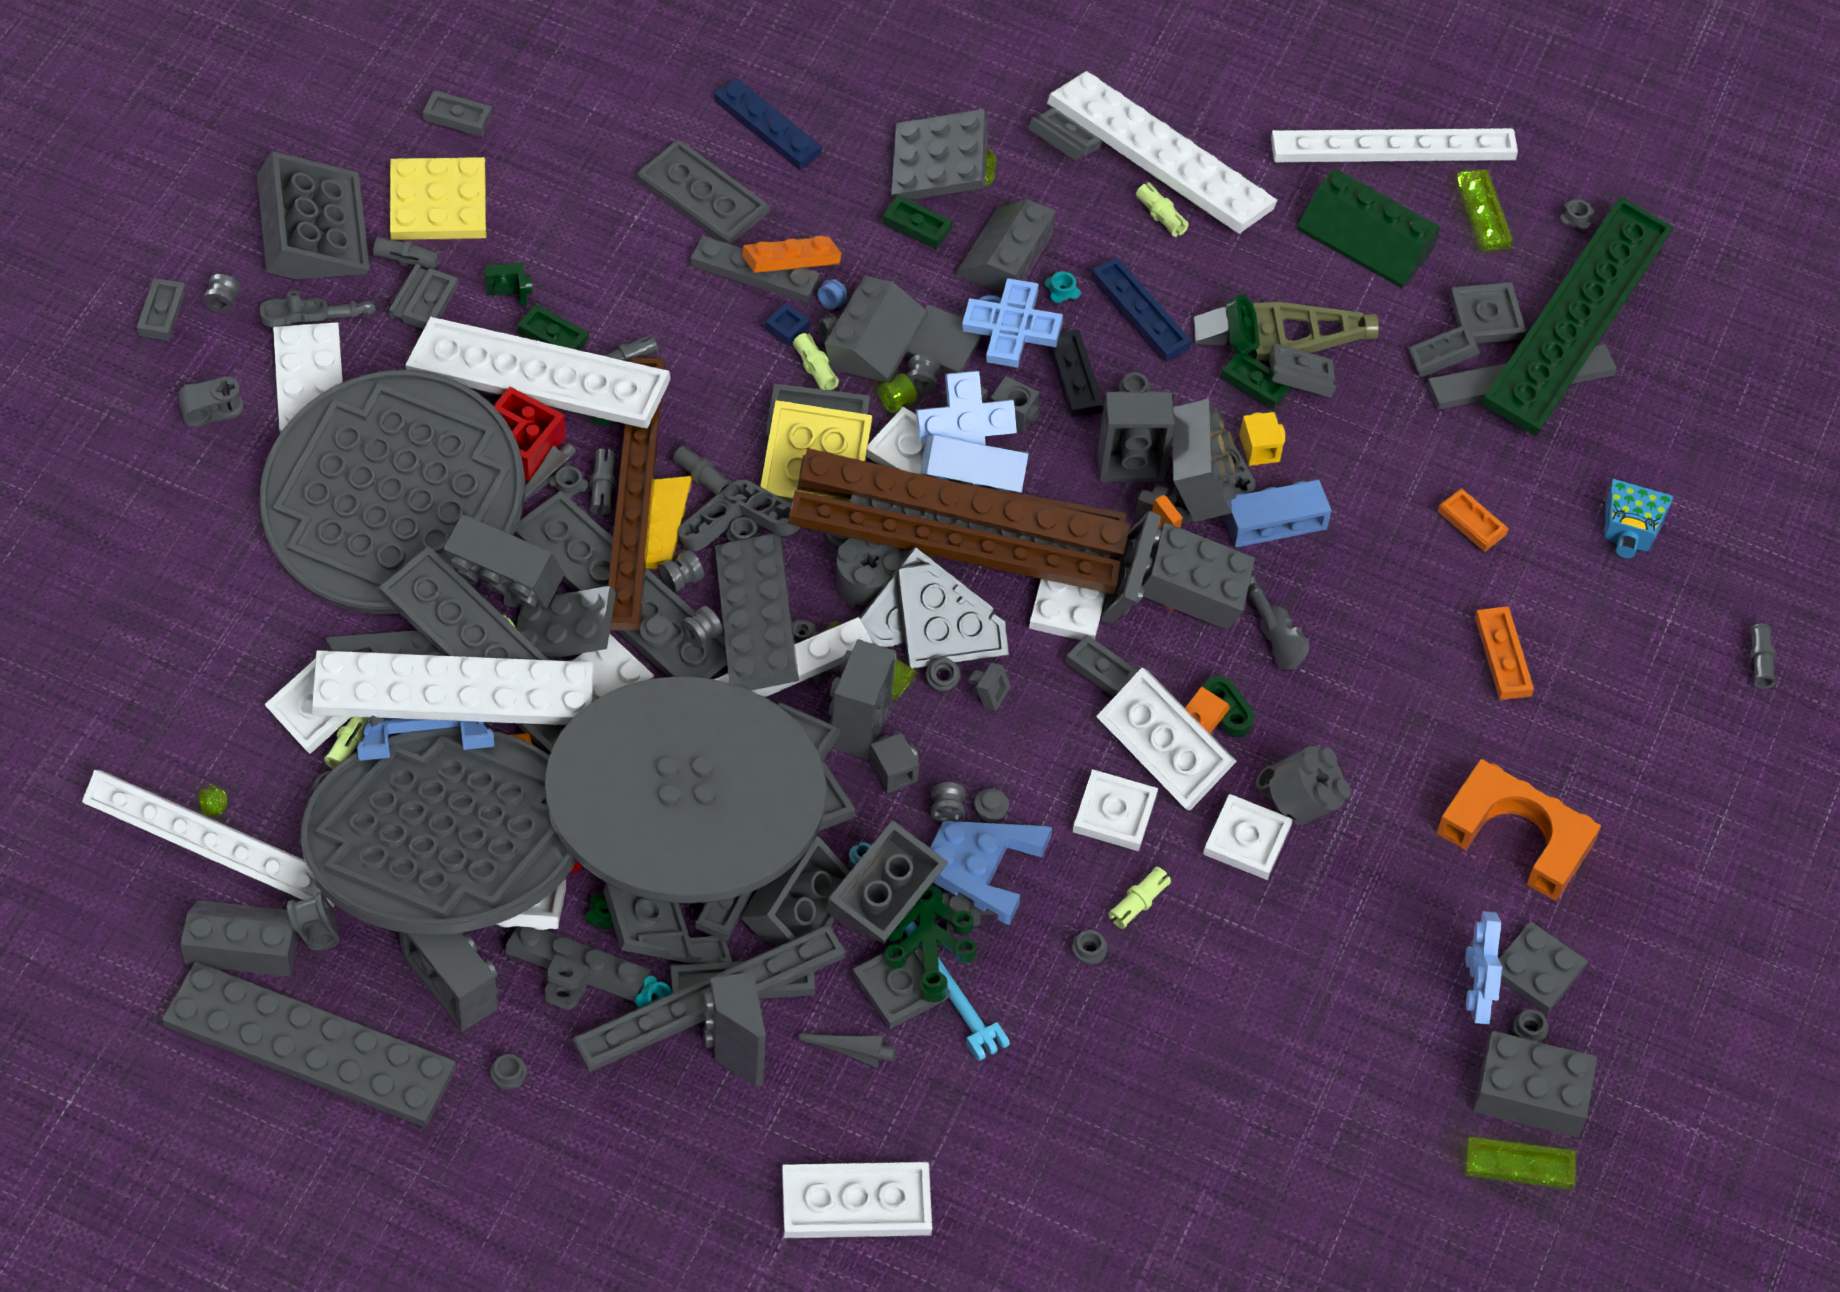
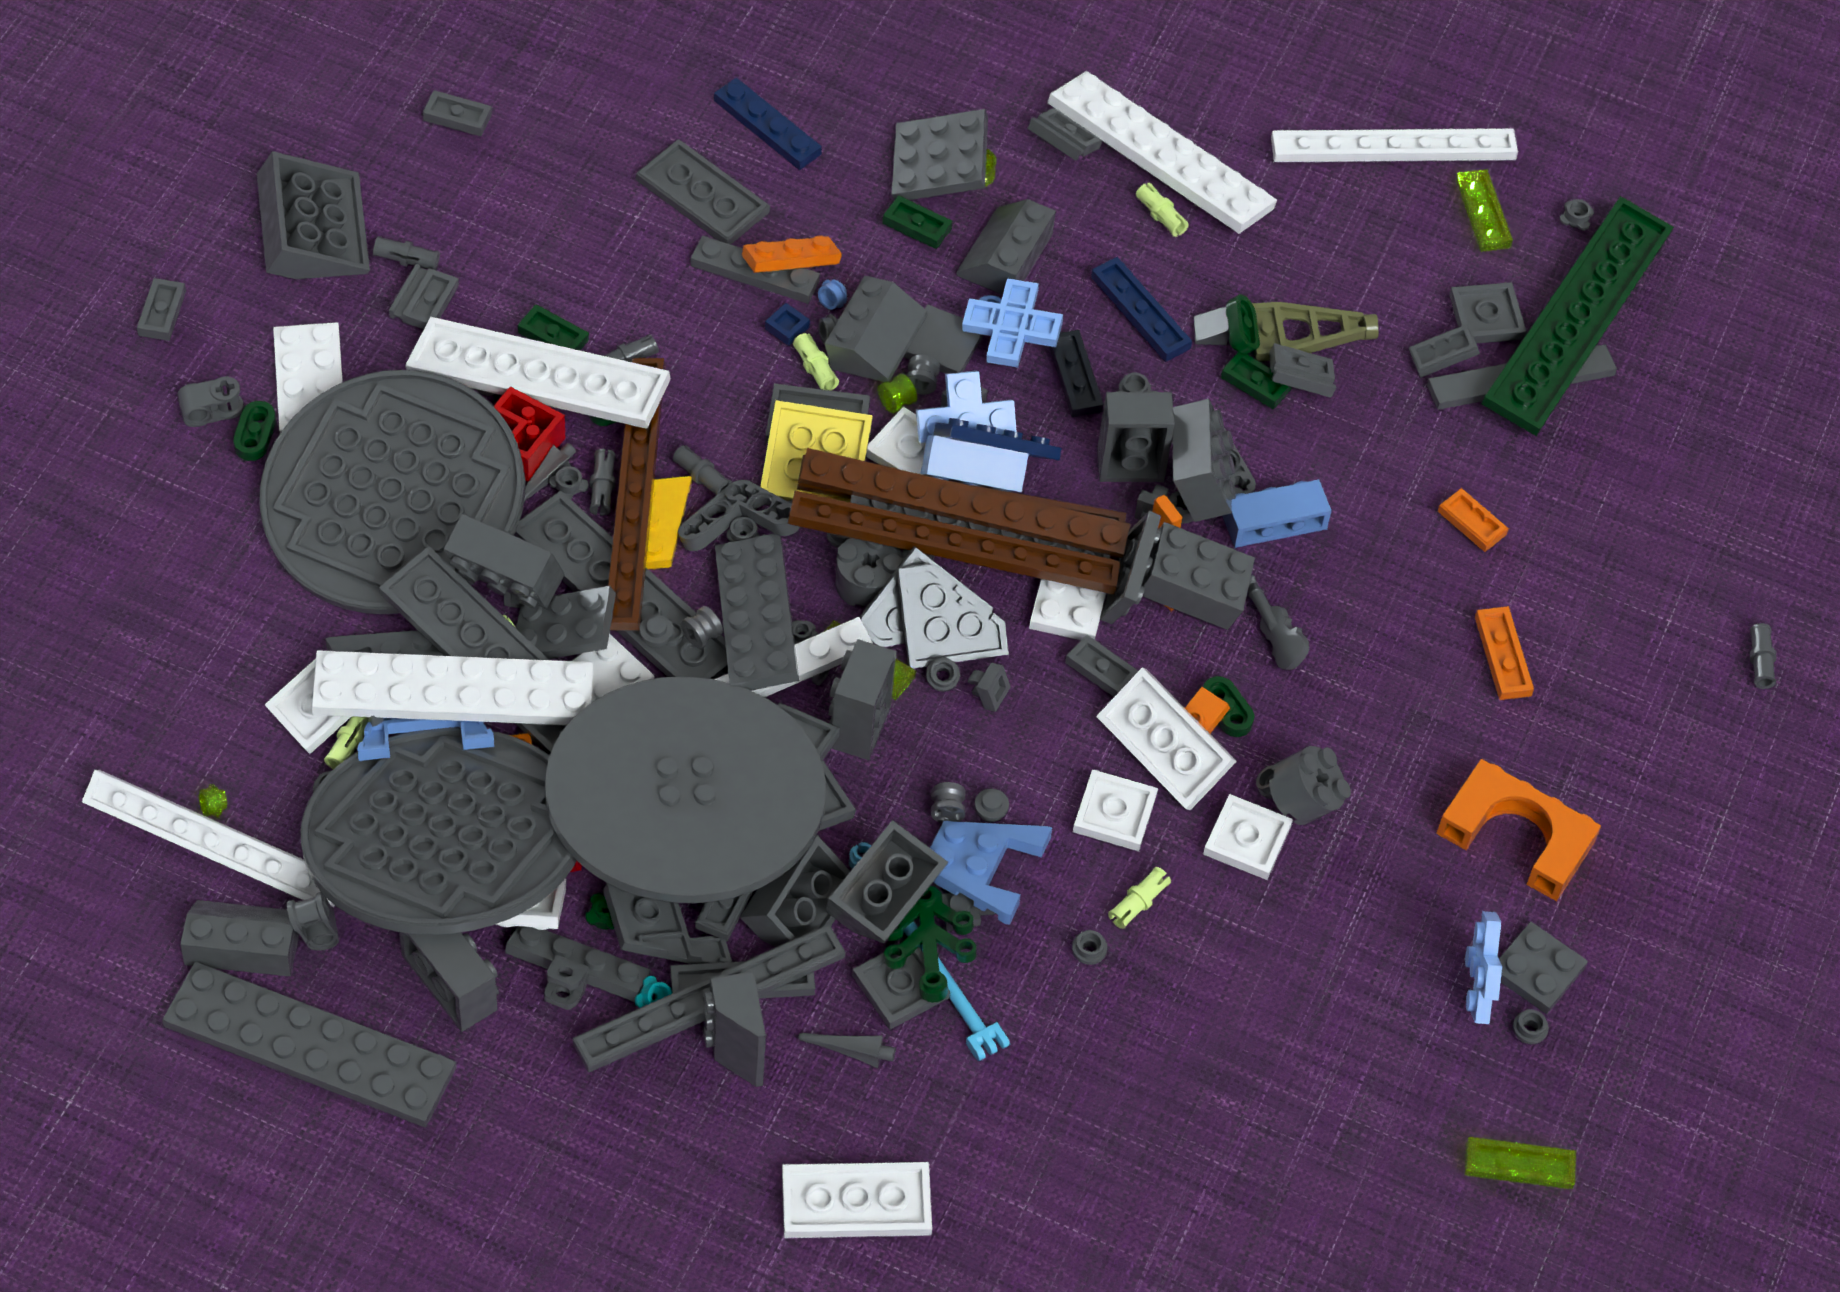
(222, 294): flat silver wheel -> none
(253, 433): none -> dark green plate
(291, 310): dark grey piece -> none
(437, 198): light yellow plate -> none
(508, 279): dark green bracket -> none
(508, 1072): dark grey plate -> none
(681, 571): dark grey wheel -> none
(894, 762): dark grey brick -> none
(986, 435): none -> dark blue plate
(1024, 399): dark grey brick -> none
(1062, 280): teal plate -> none
(1262, 438): yellow brick -> none
(1369, 228): dark green slope -> none
(1535, 1084): dark grey brick -> none
(1634, 516): dark azure torso -> none

